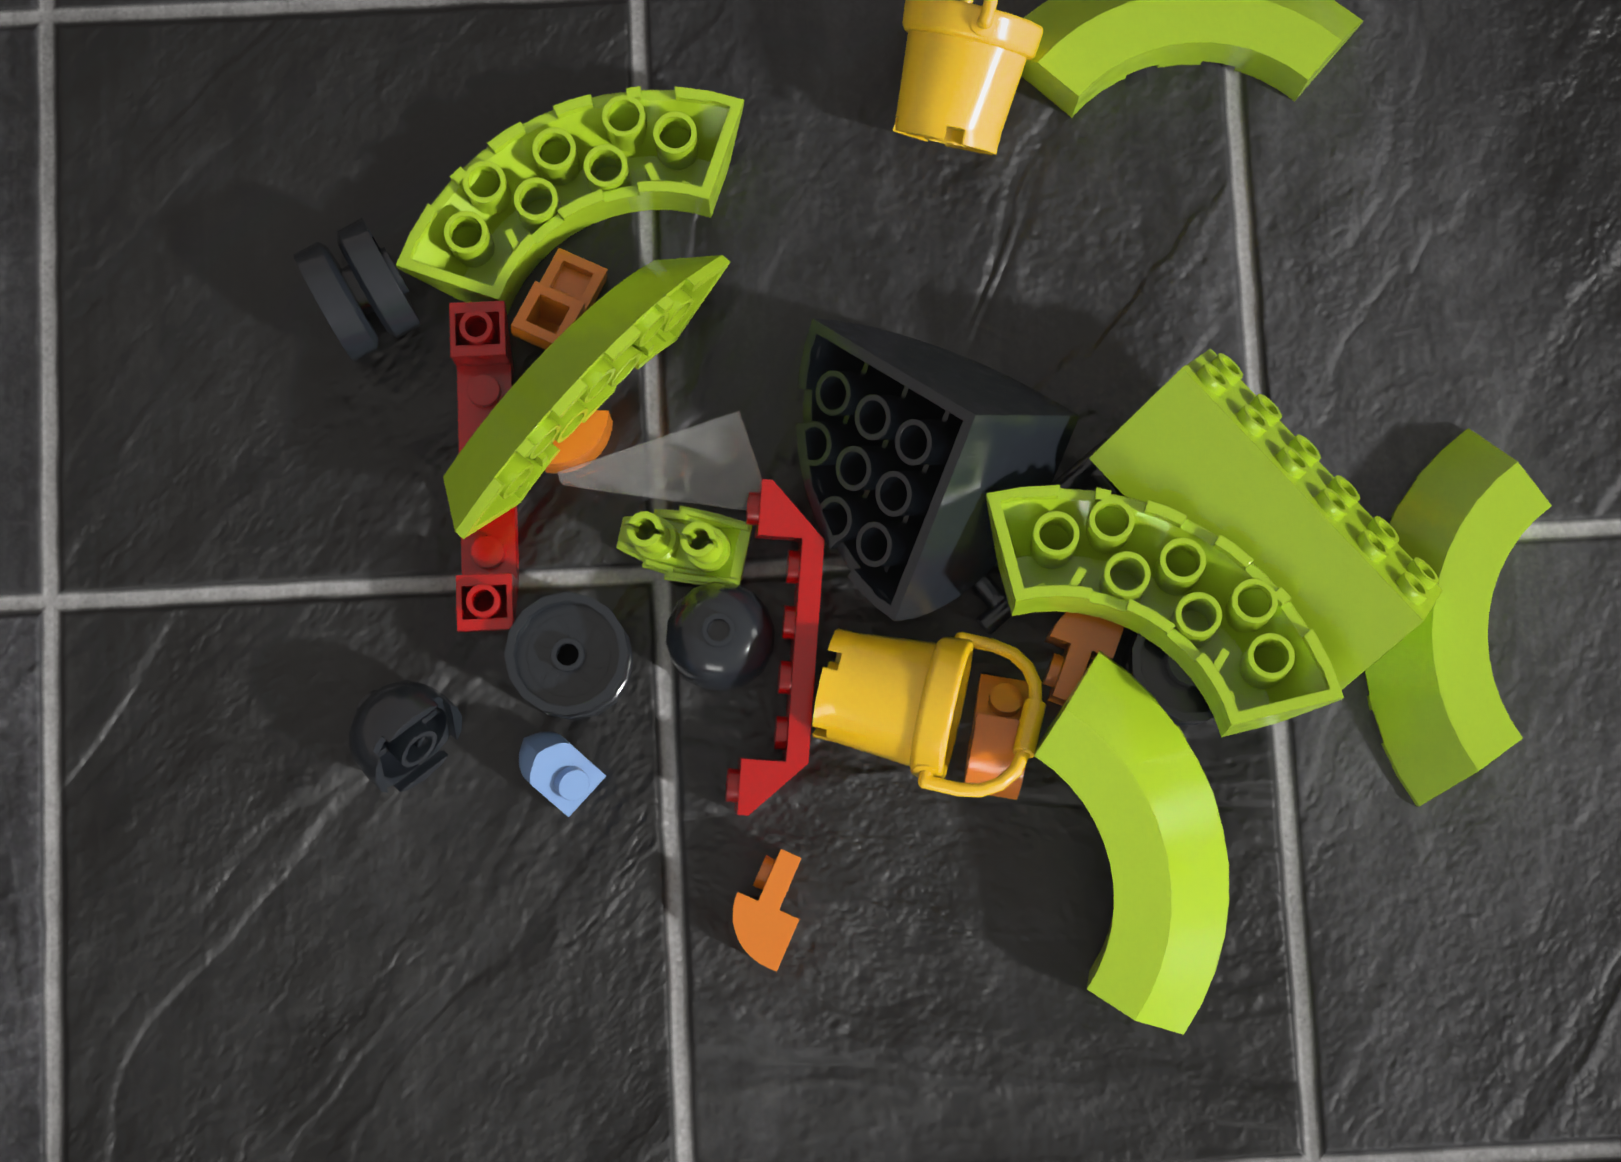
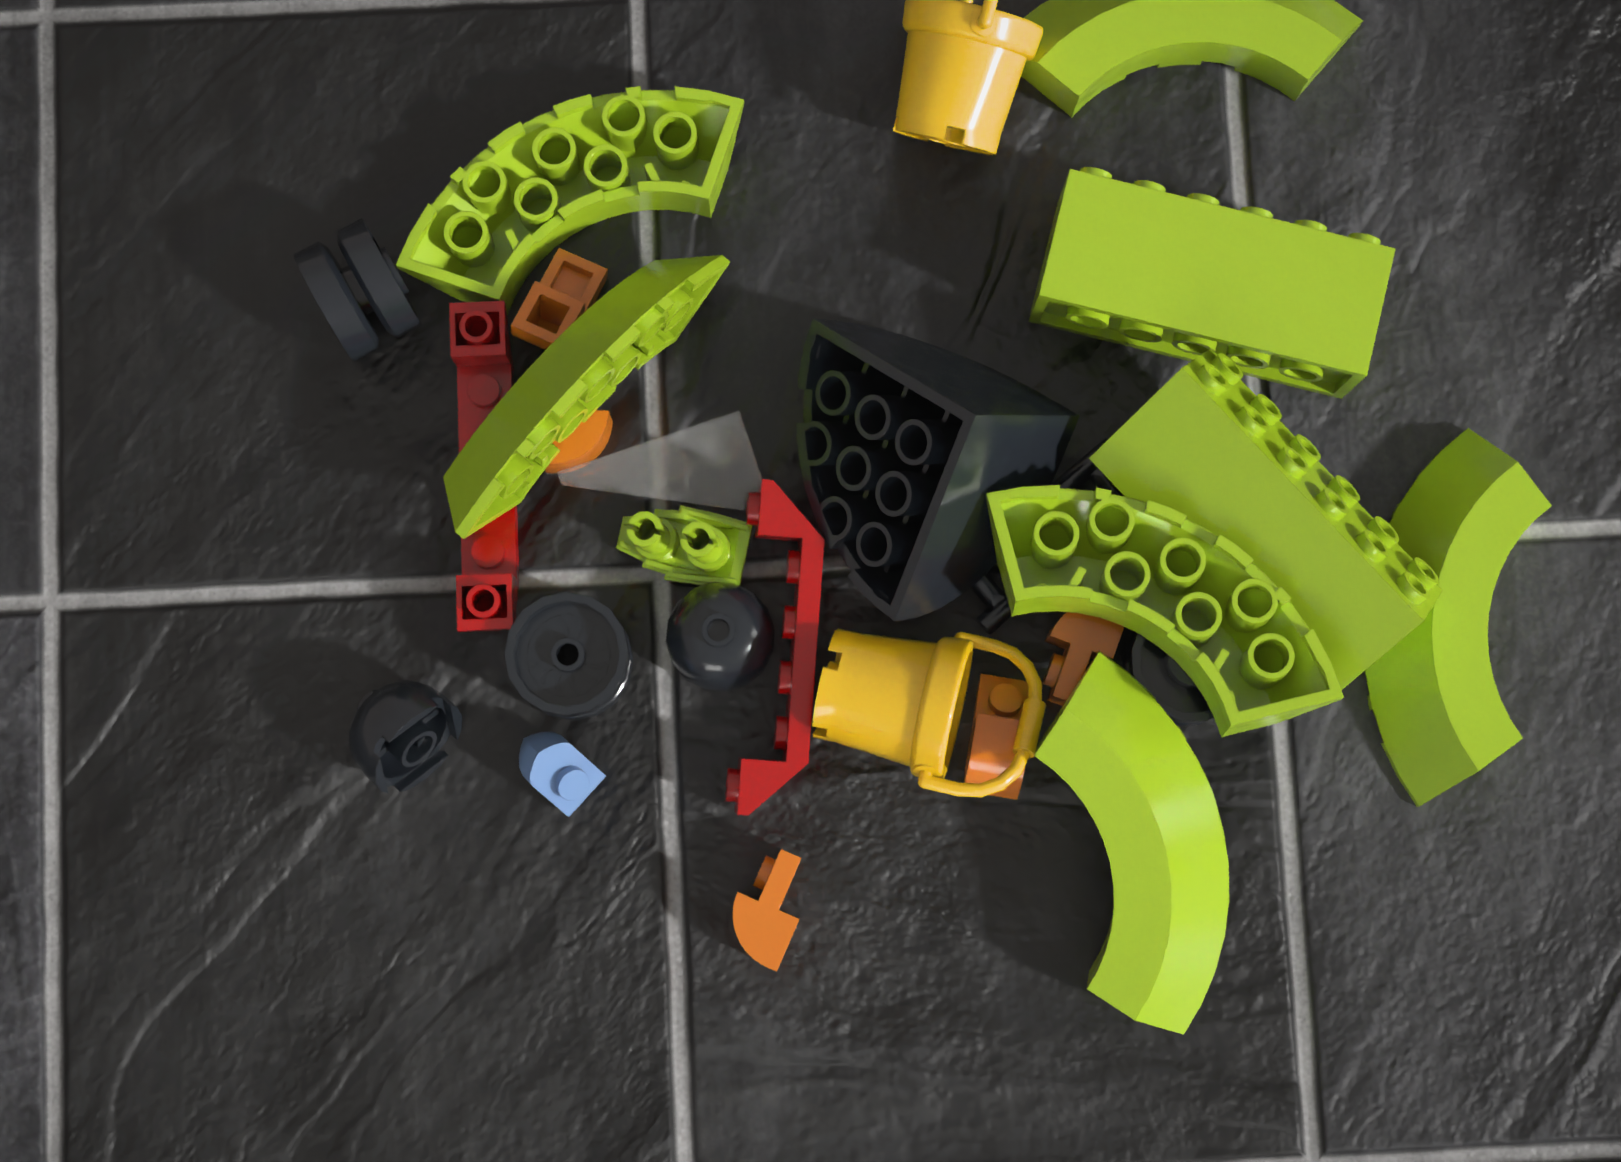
(1205, 276): none -> lime brick

